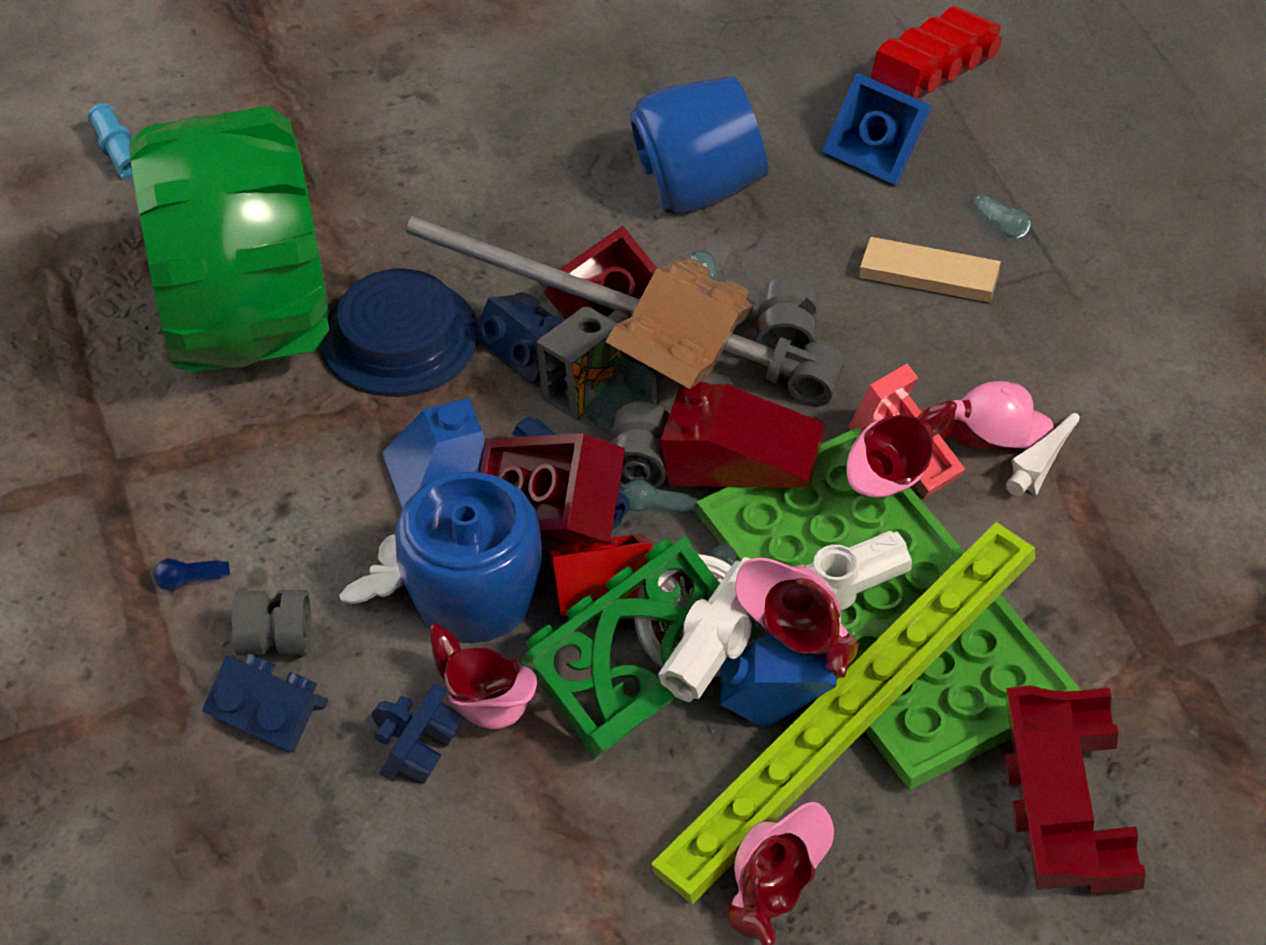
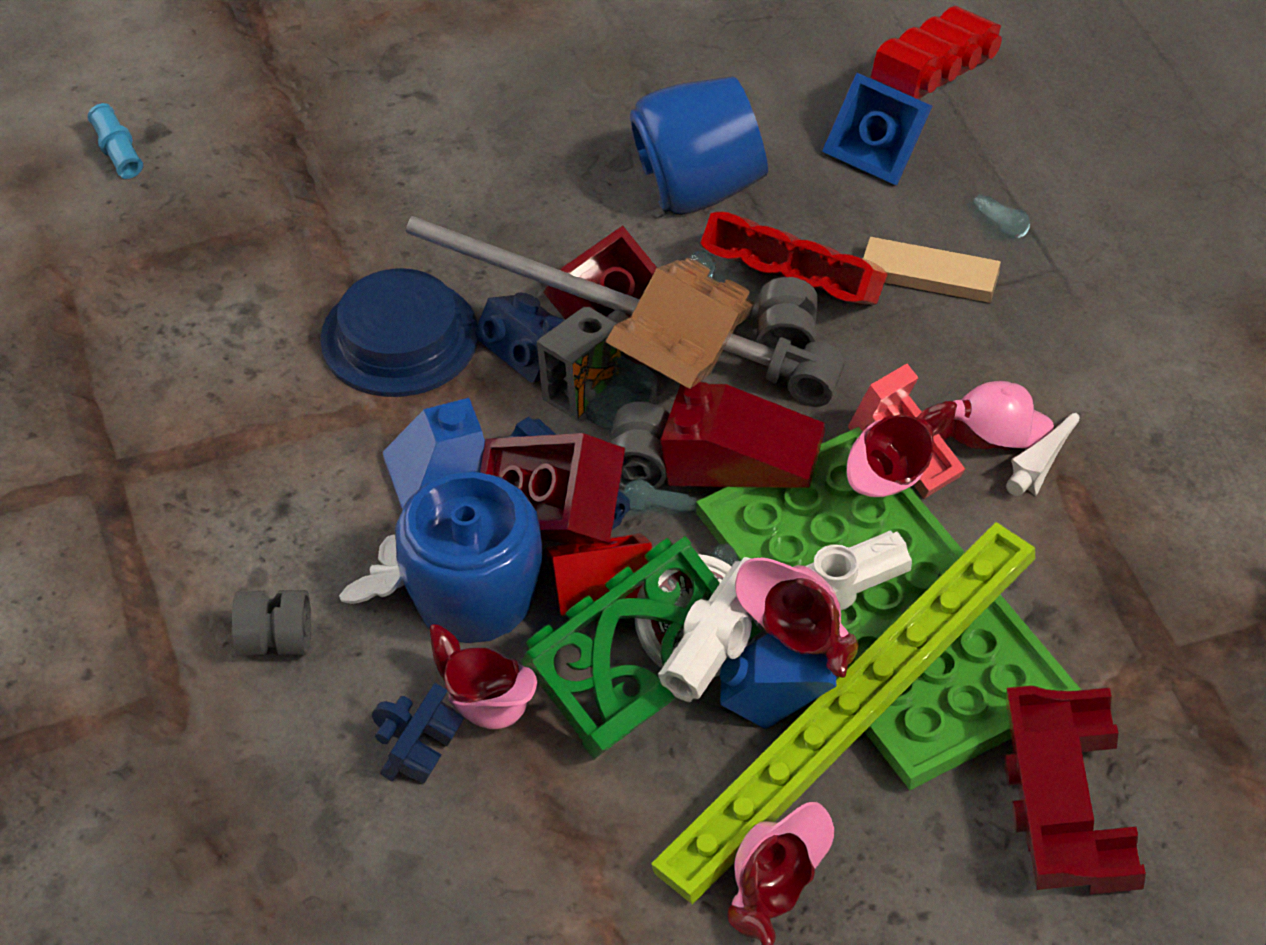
(173, 574): clear blue piece -> none
(229, 239): green wheel -> none
(261, 702): dark blue bracket -> none
(788, 256): none -> red brick

